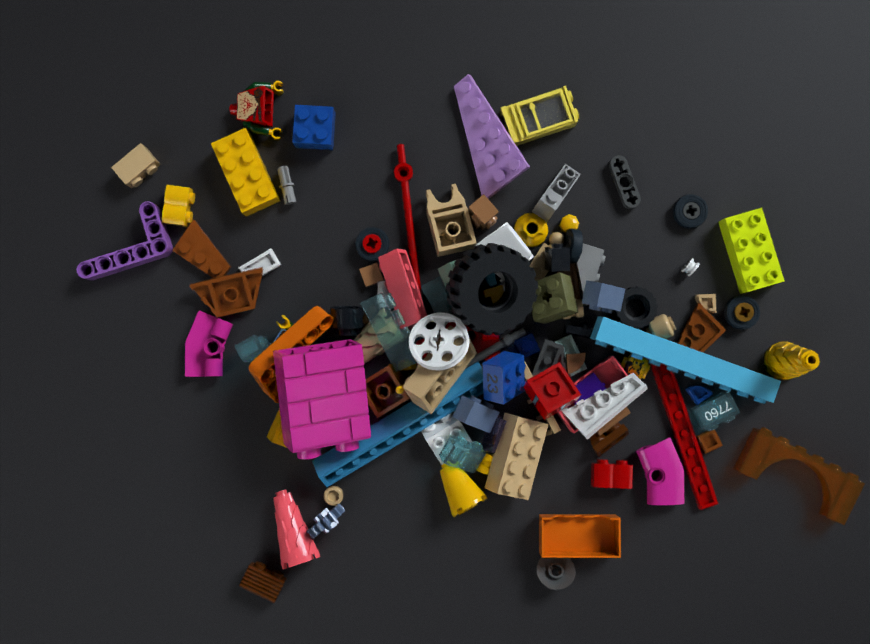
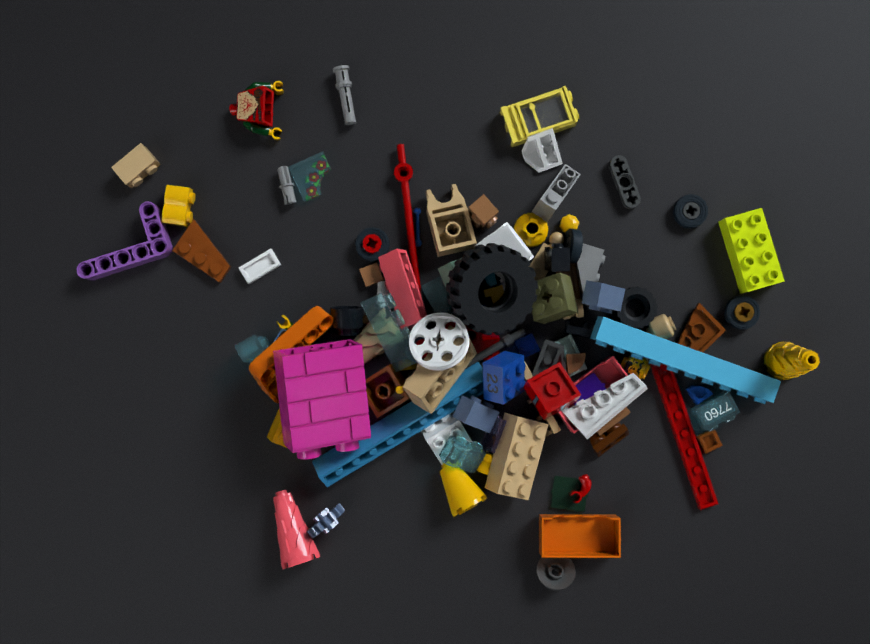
(198, 356): dark pink panel -> none
(230, 292): dark orange wing -> none
(245, 172): yellow brick -> none
(263, 581): reddish brown brick -> none
(309, 174): none -> clear light blue tile
(314, 127): blue brick -> none
(333, 495): tan tile -> none
(343, 85): none -> light grey pin
(417, 211): none -> blue hinge
(491, 147): lavender wing -> none
(542, 151): none -> white slope
(561, 497): none -> clear green piece
(585, 488): none -> red arm
(611, 474): red brick -> none
(669, 486): dark pink panel -> none
(690, 267): white bush -> none
(708, 301): tan tile -> none
(838, 488): clear orange arch -> none

